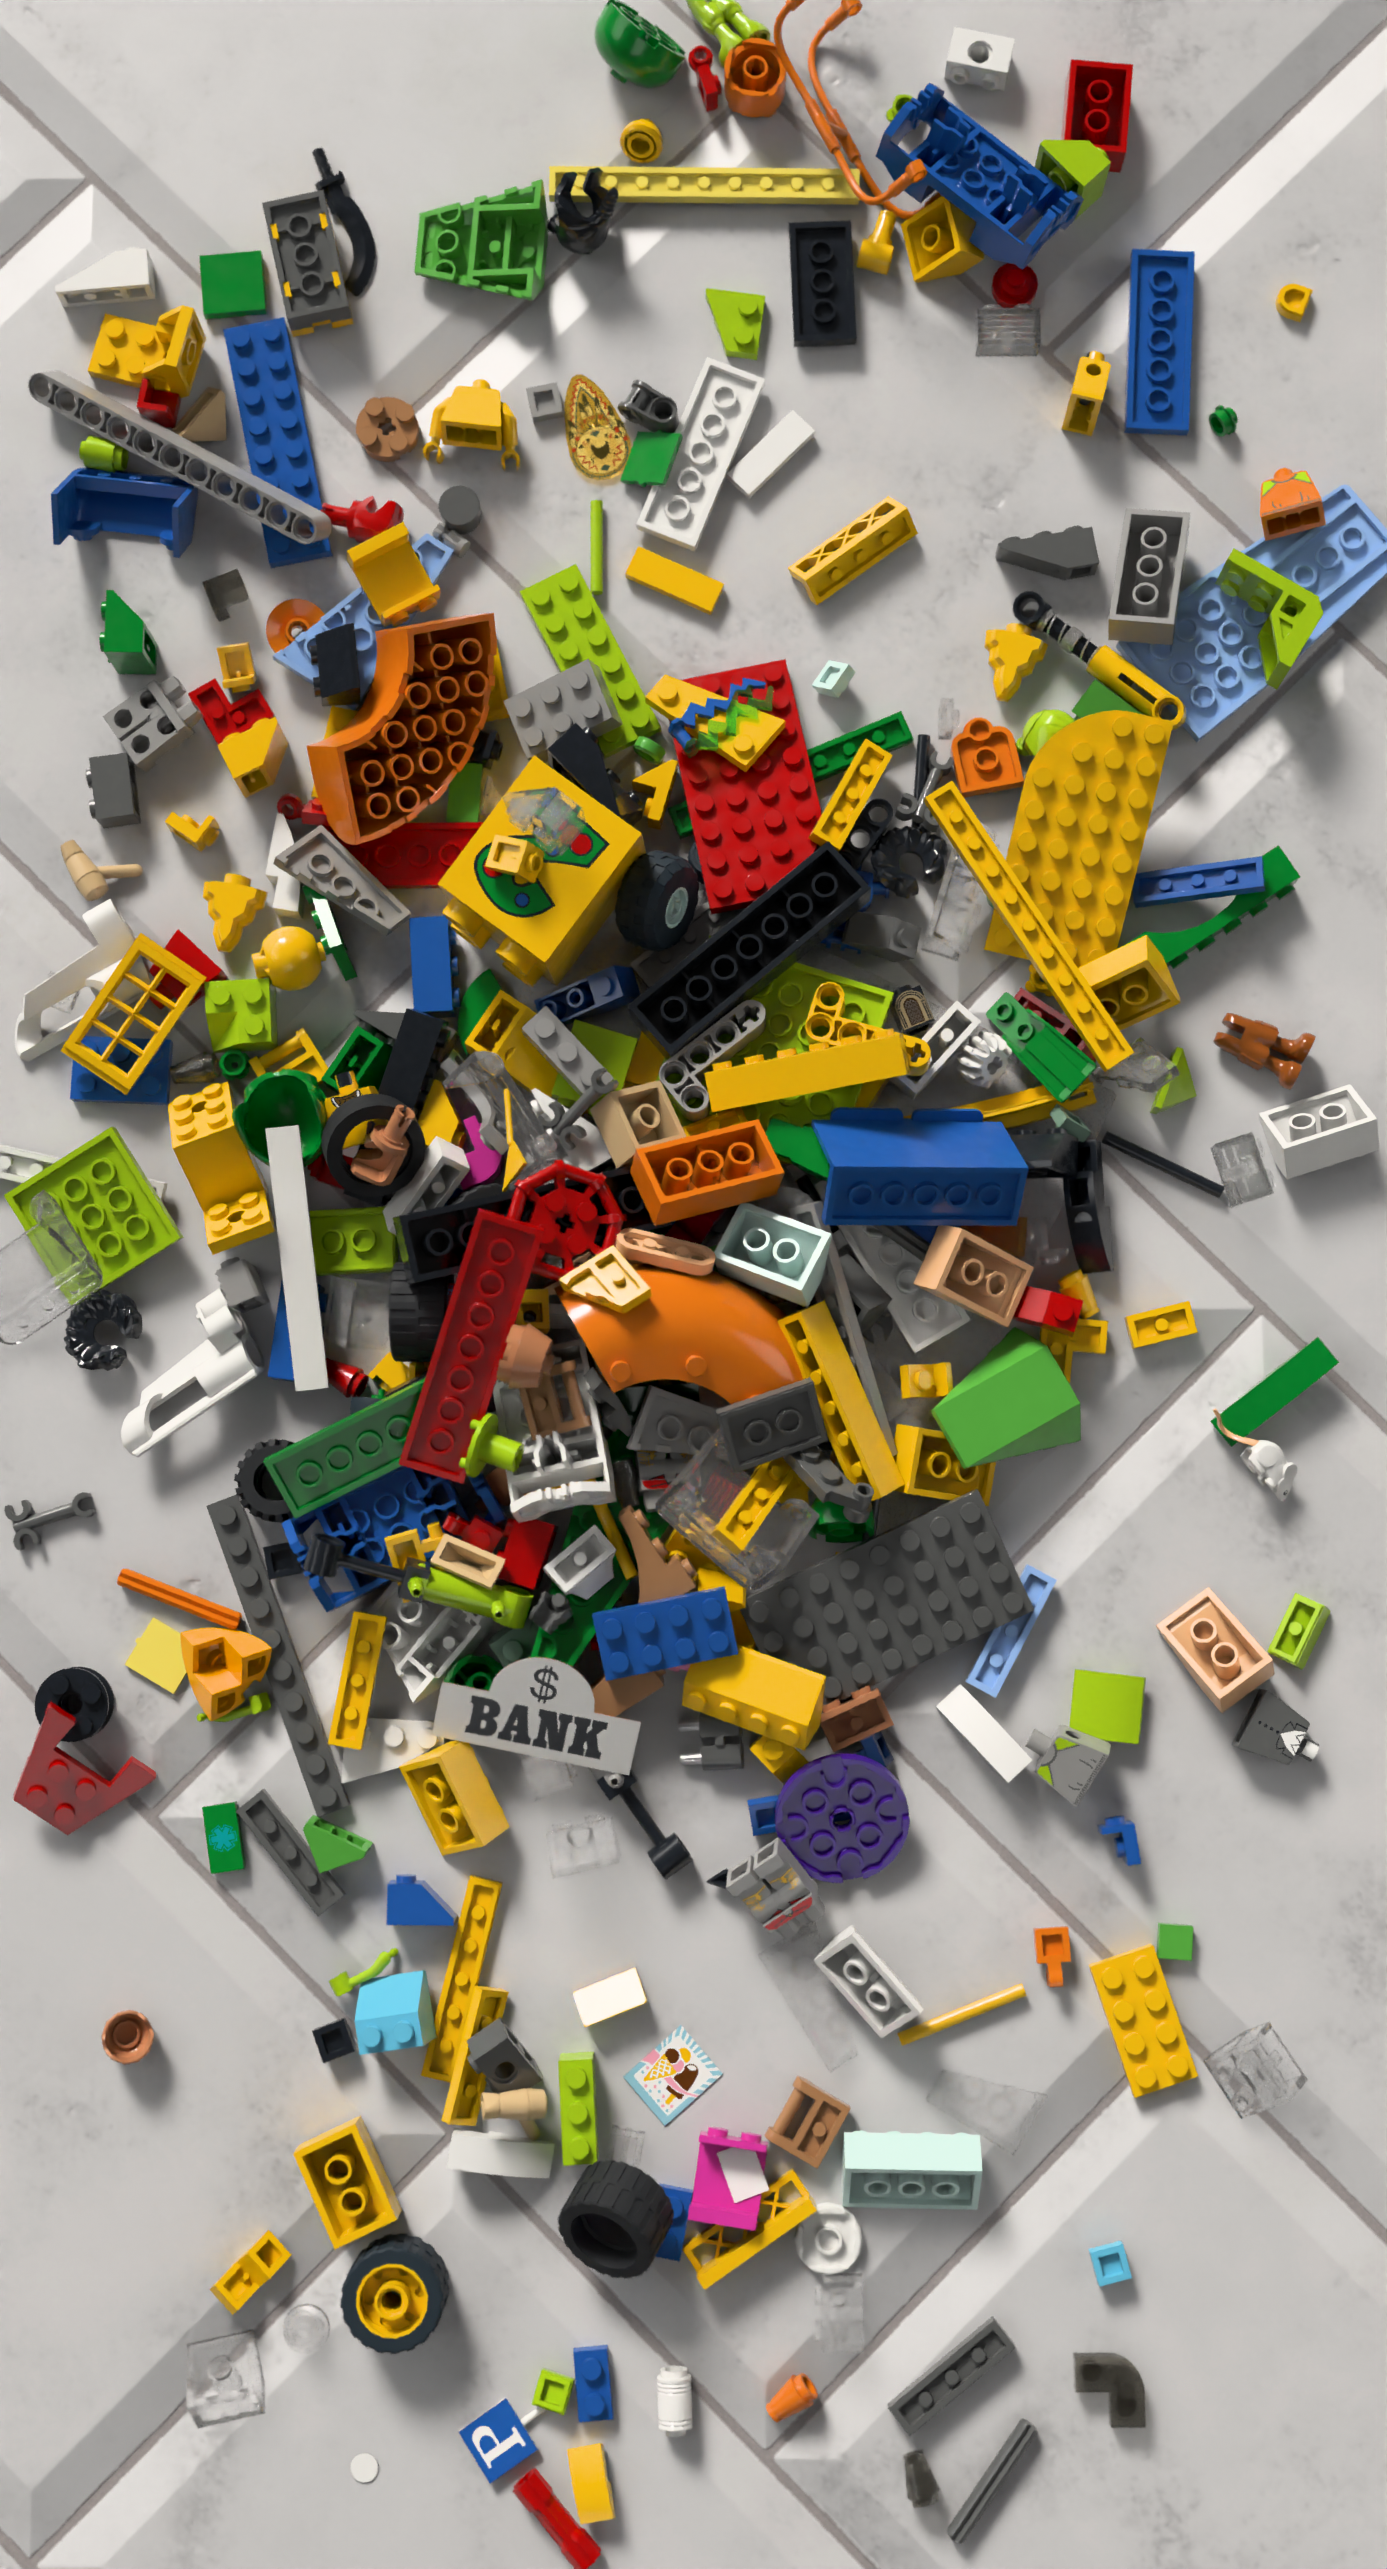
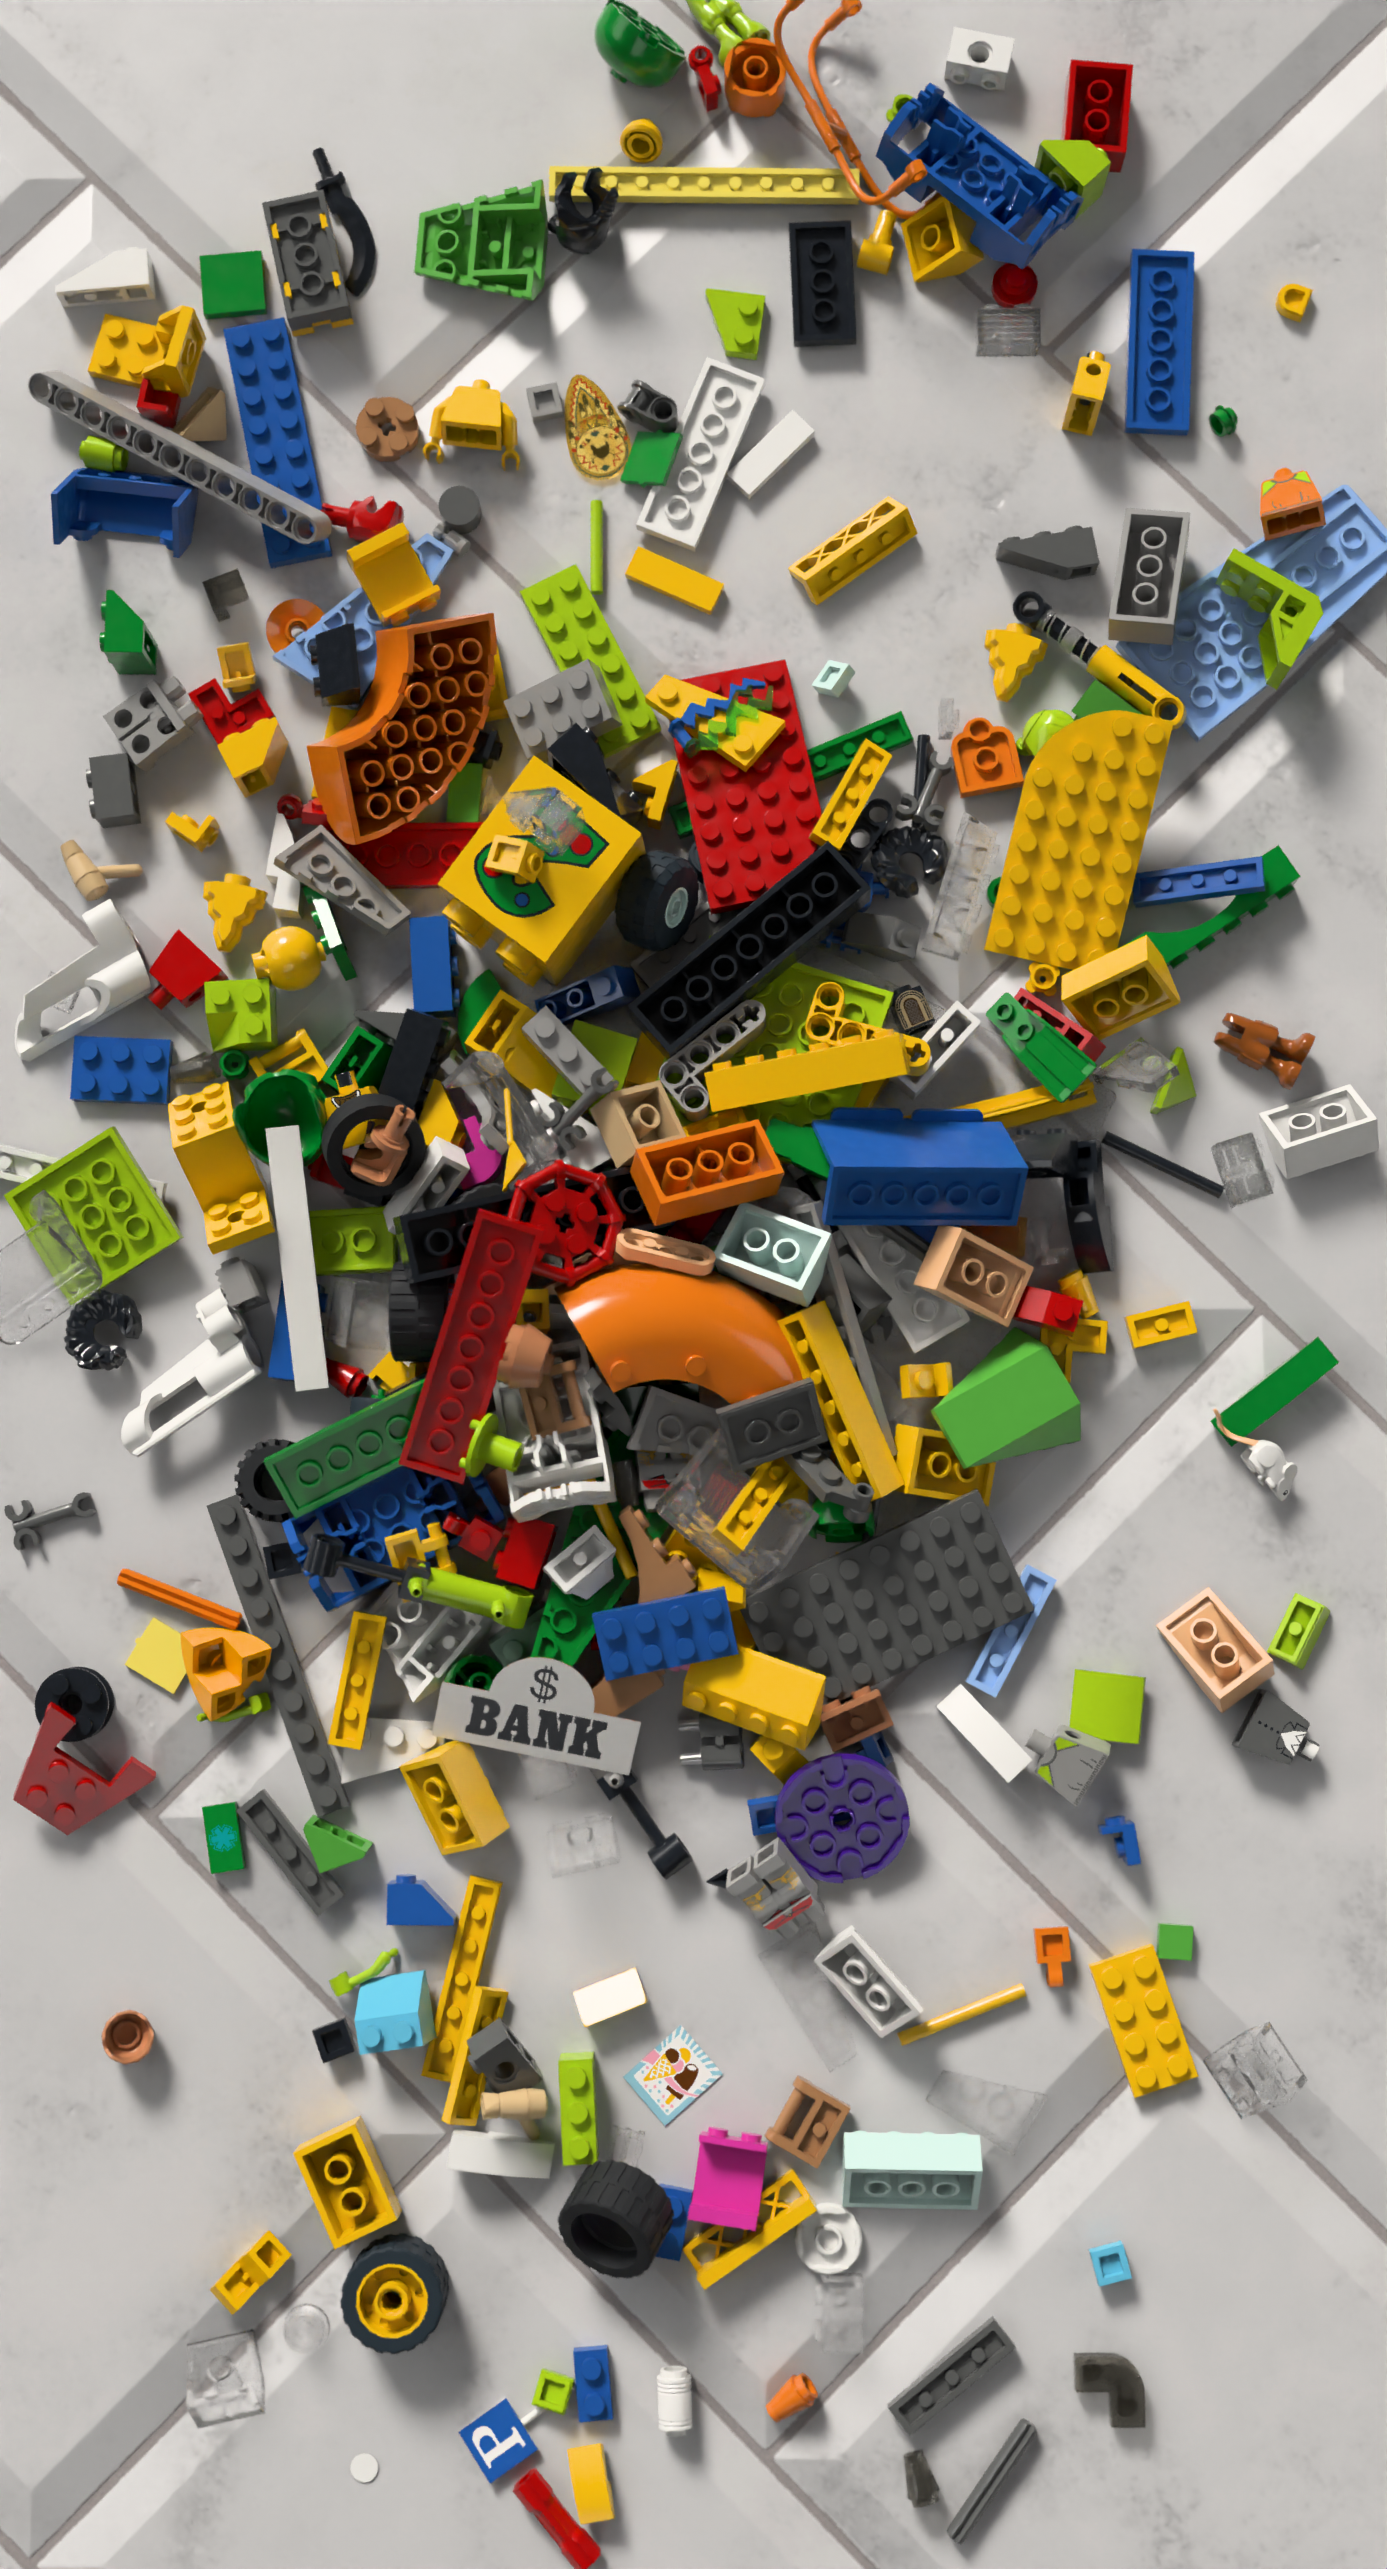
(99, 1064): yellow piece -> none
(467, 1561): tan slope -> none
(551, 1612): dark grey arm -> none
(607, 1281): wing -> none
(649, 750): bright green tile -> none
(742, 2173): white sticker -> none
(984, 1059): white gear -> none
(1028, 926): yellow plate -> none
(1072, 1123): sand green plate -> none

